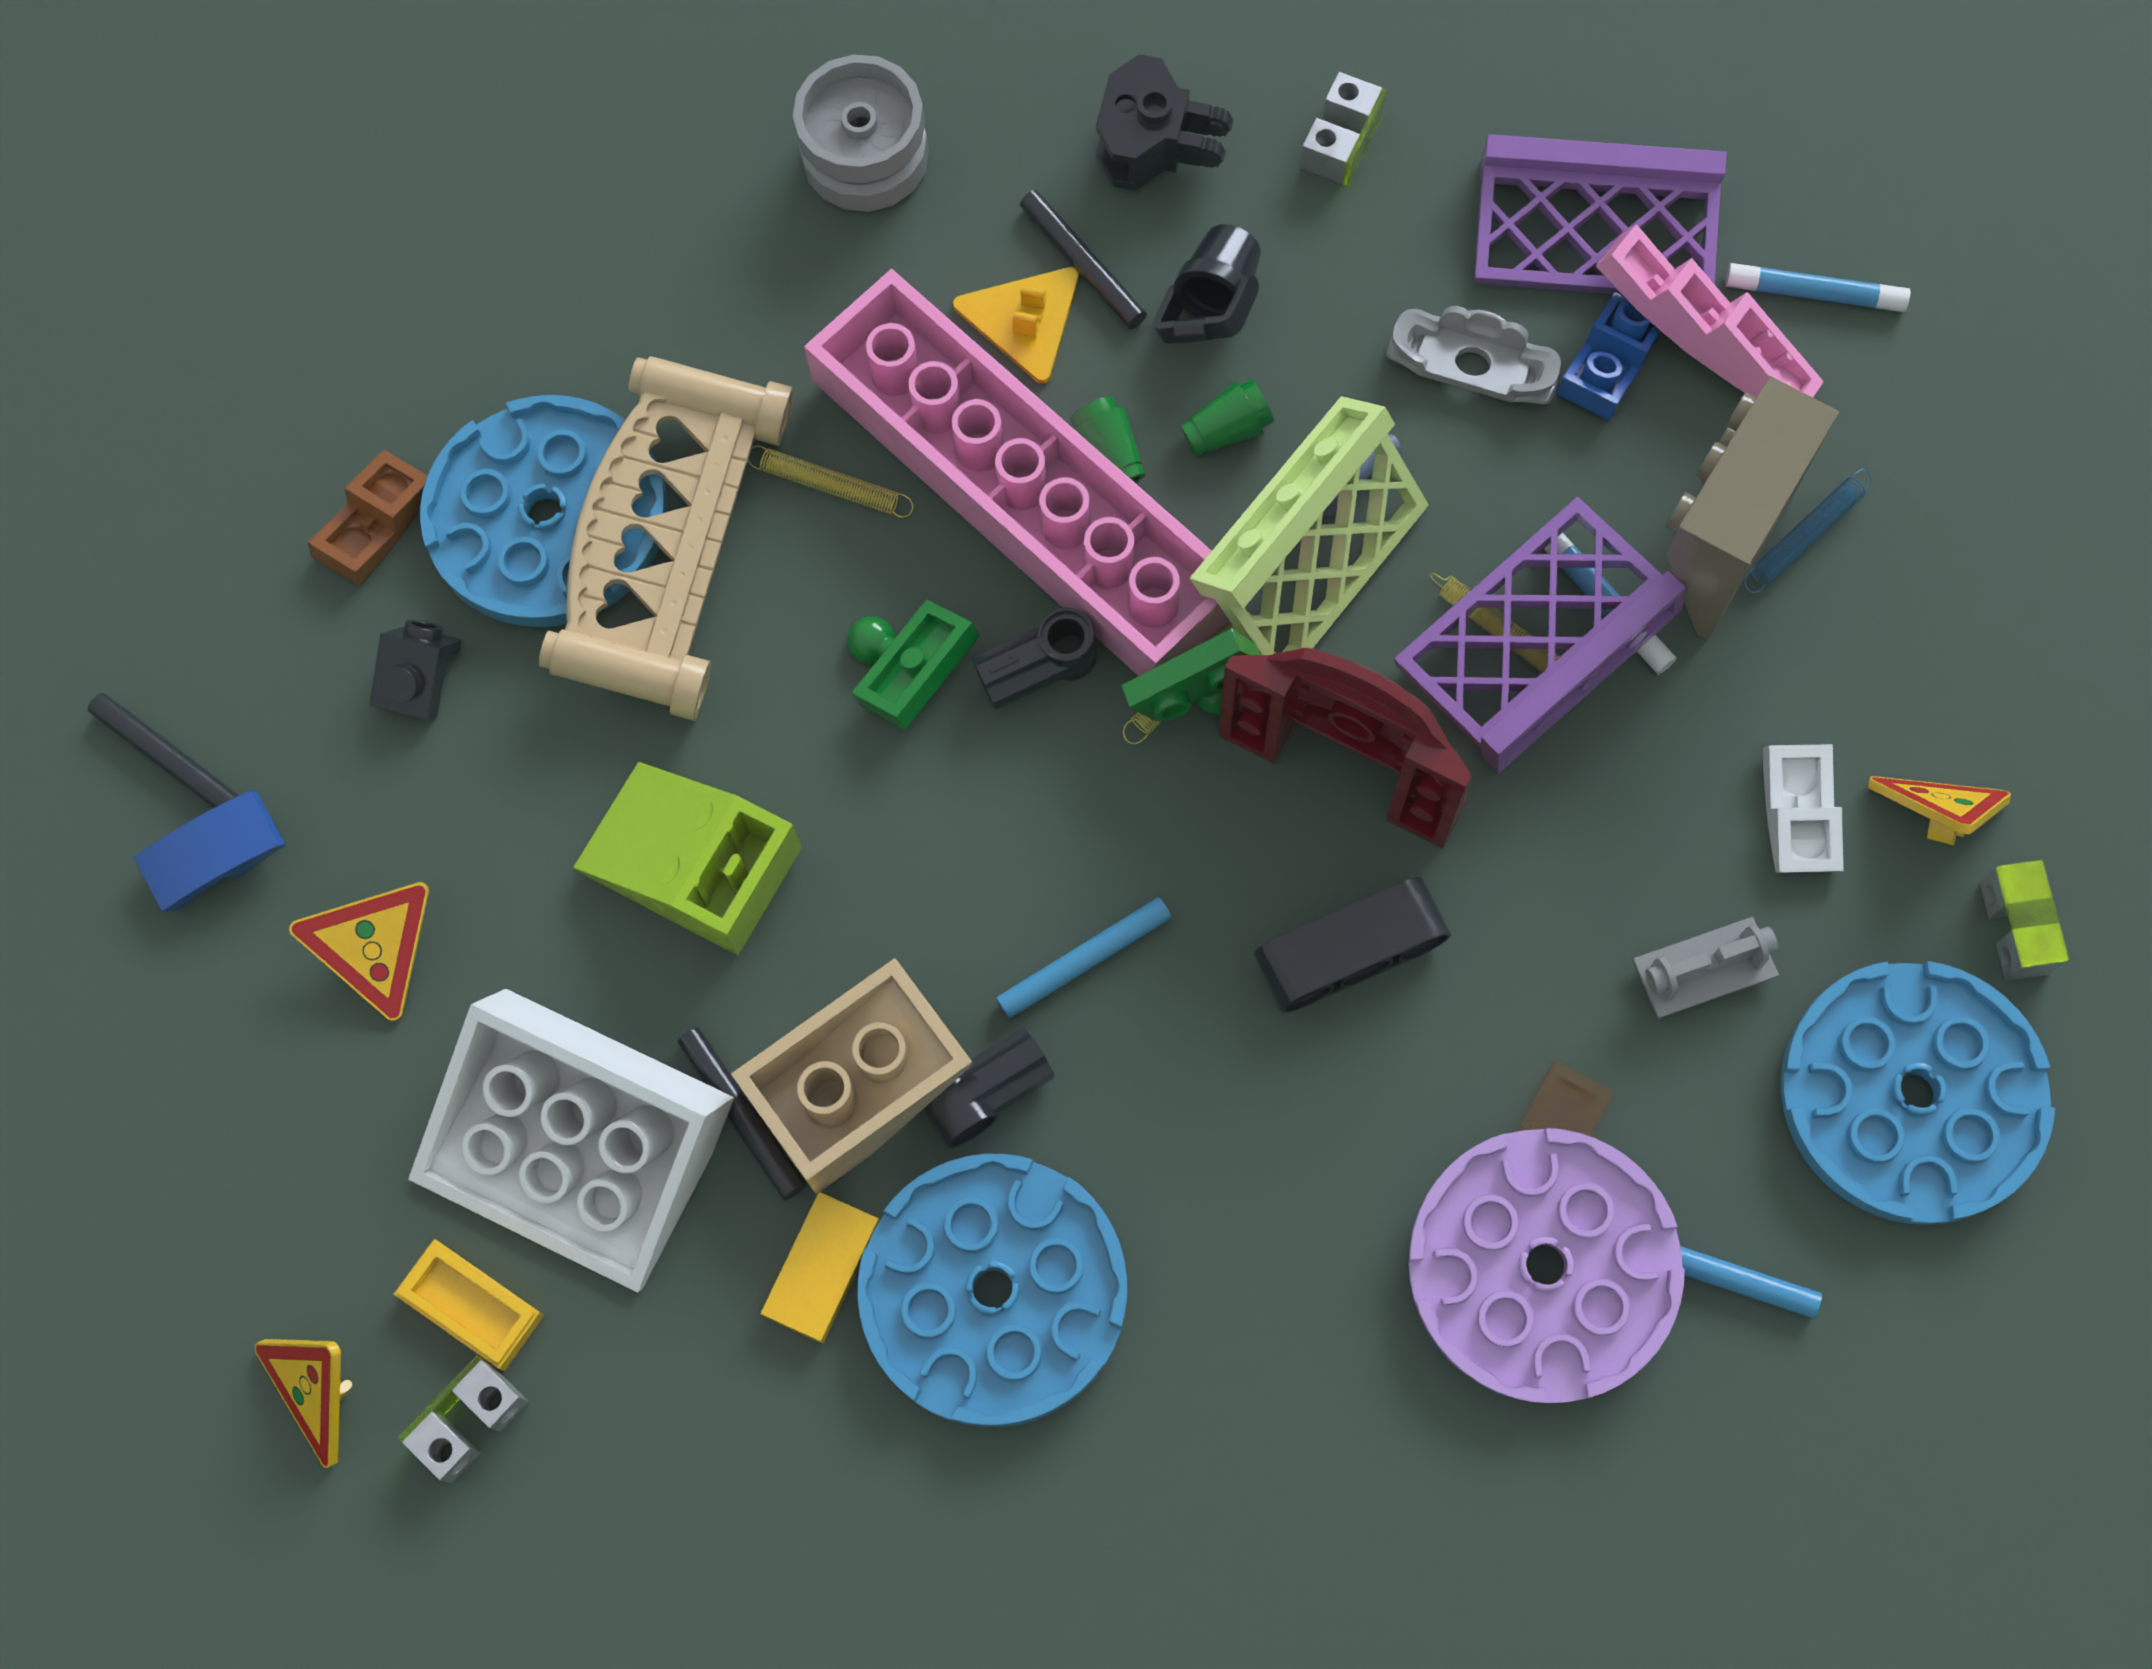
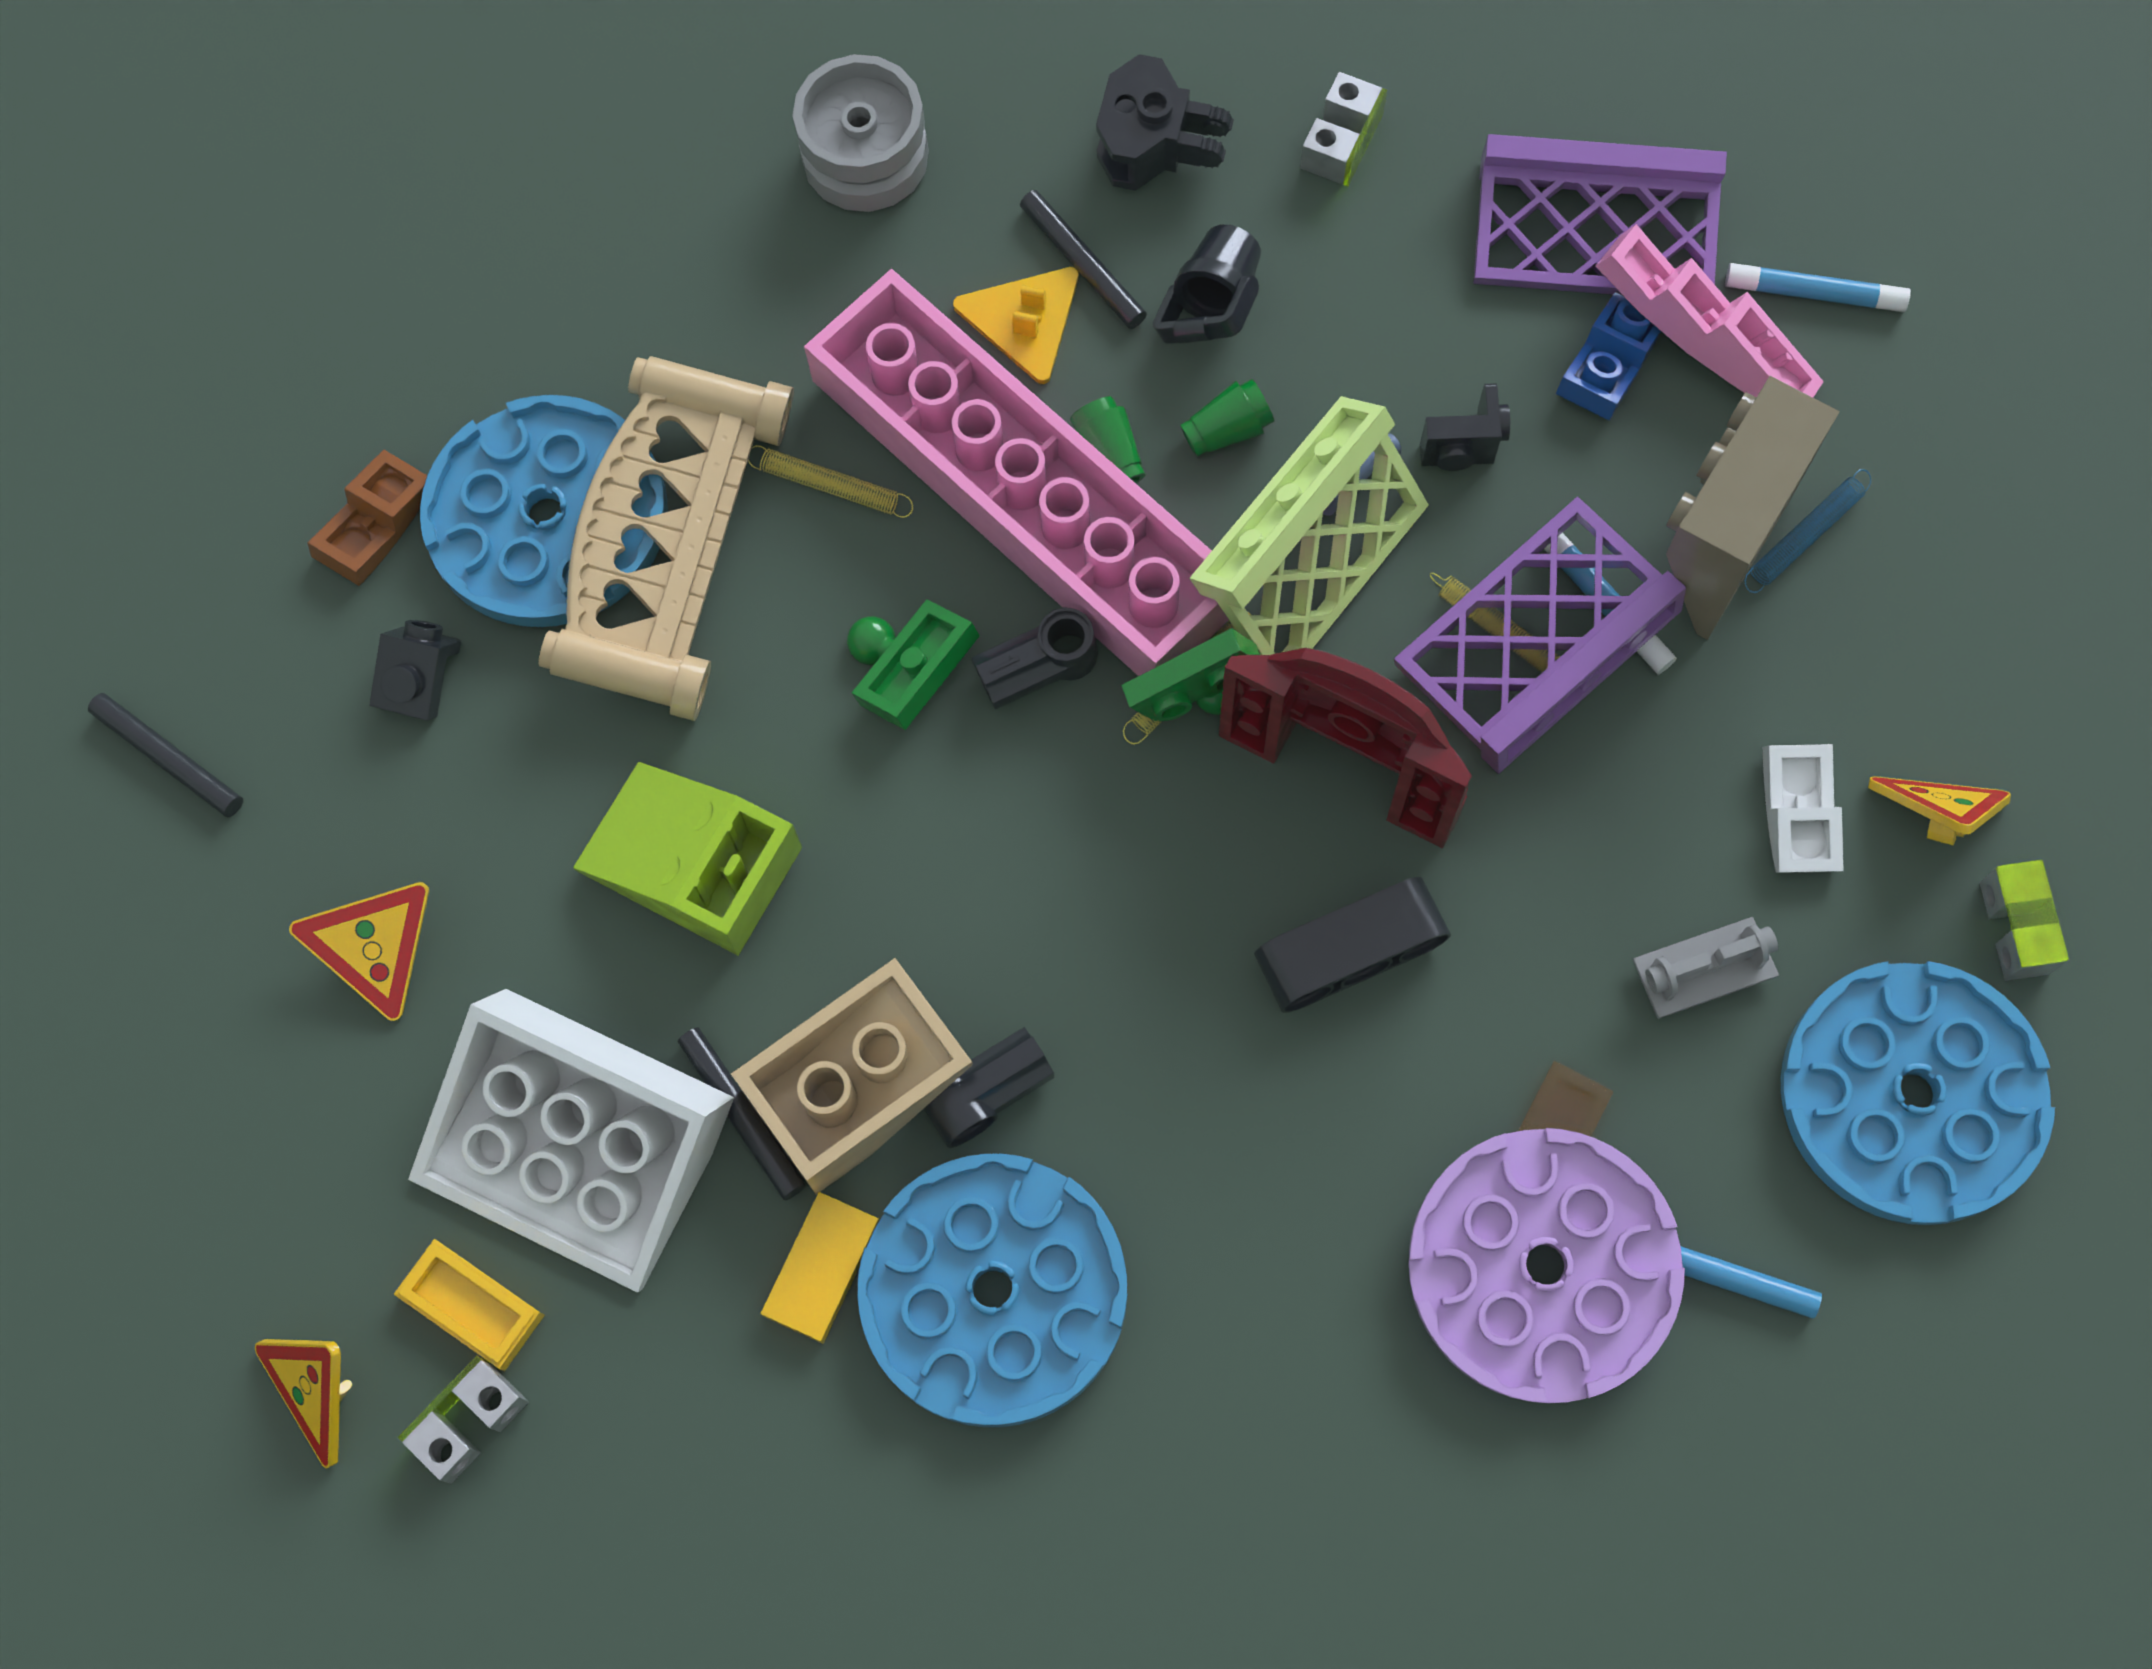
(207, 849): blue slope -> none
(1083, 958): dark azure bar -> none
(1466, 440): none -> black bracket
(1516, 370): light grey piece -> none

